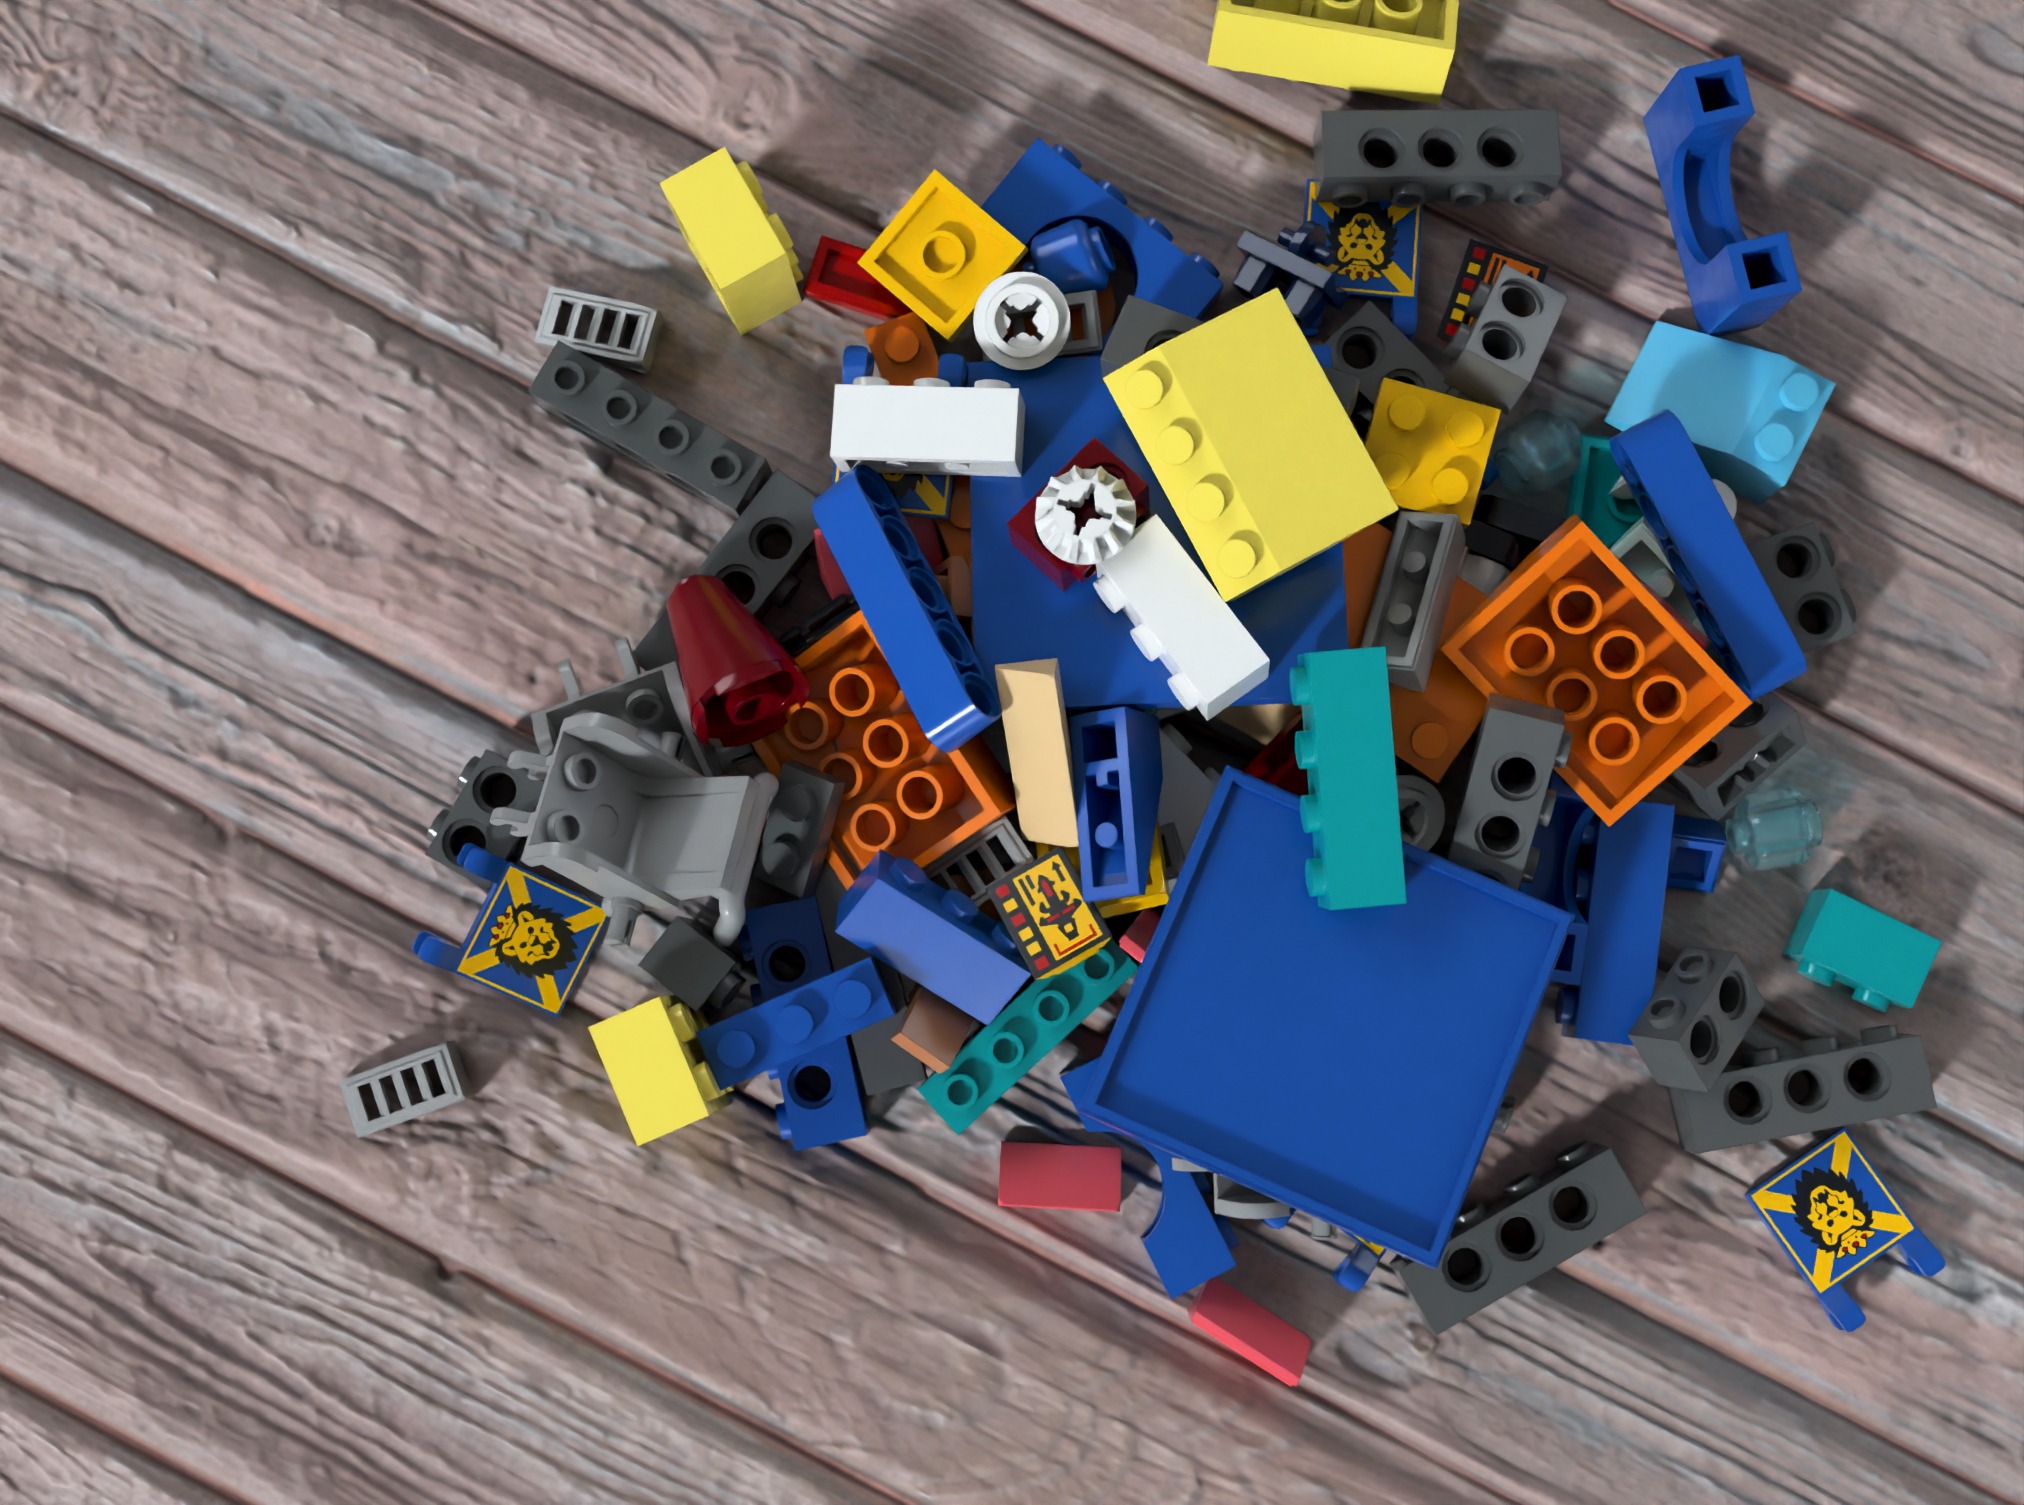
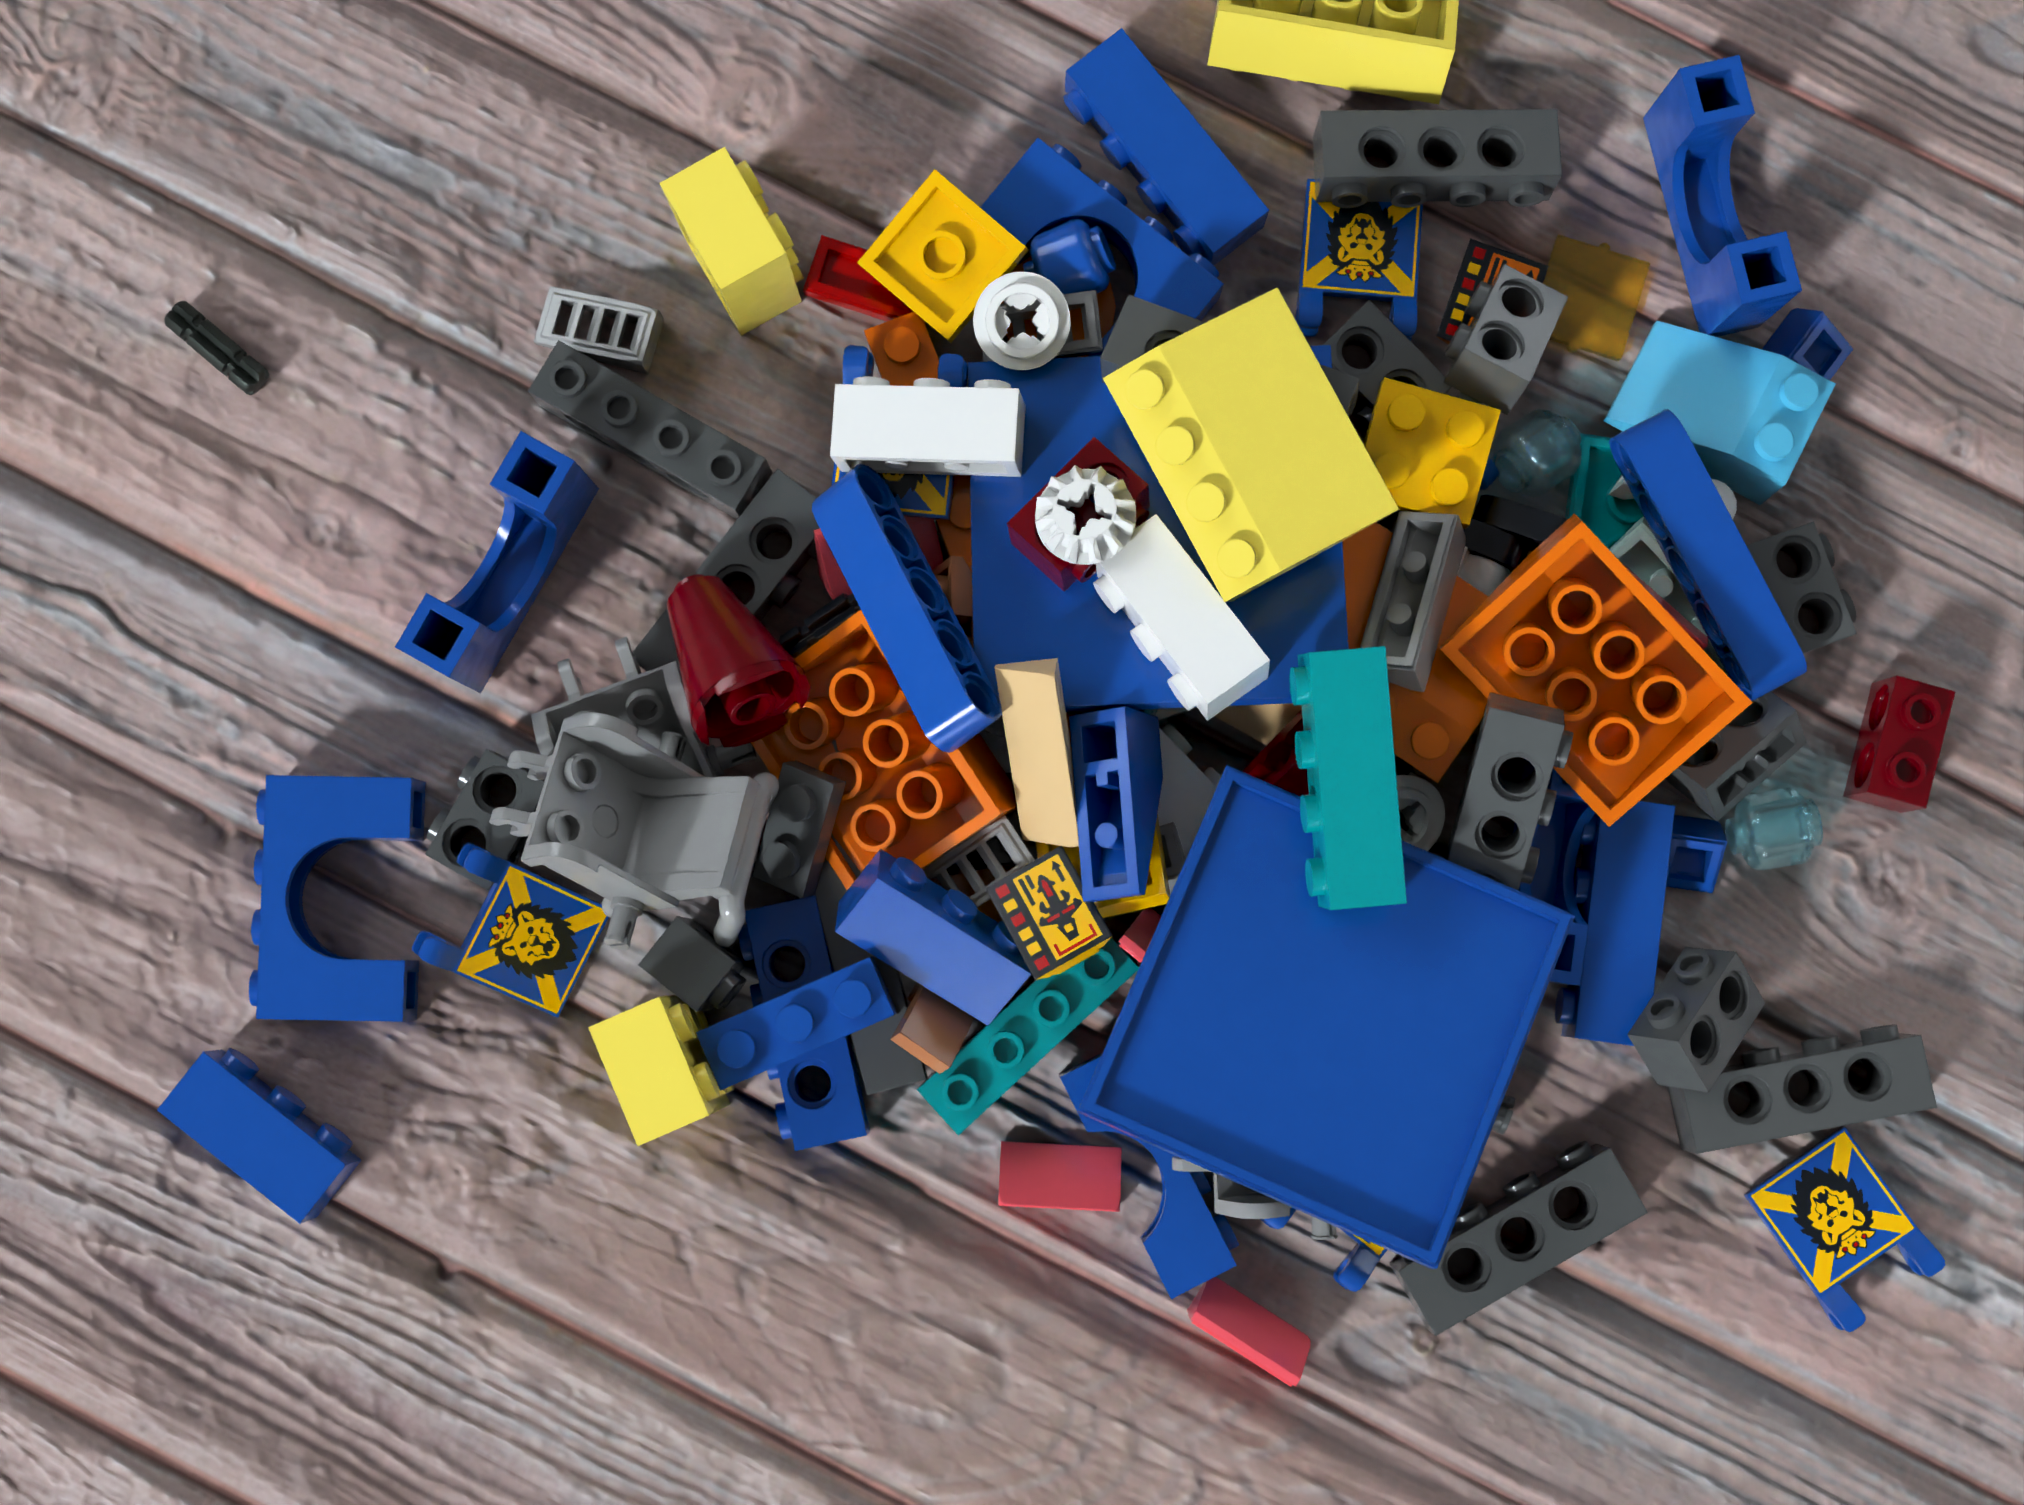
(216, 347): none -> pearl dark grey axle
(261, 1133): none -> blue brick
(301, 824): none -> blue arch
(451, 1073): light grey slope -> none
(542, 508): none -> blue arch
(1163, 149): none -> blue brick
(1309, 284): dark blue hips -> none
(1601, 295): none -> clear yellow piece
(1810, 341): none -> blue slope
(1860, 949): teal brick -> none
(1899, 744): none -> dark red brick

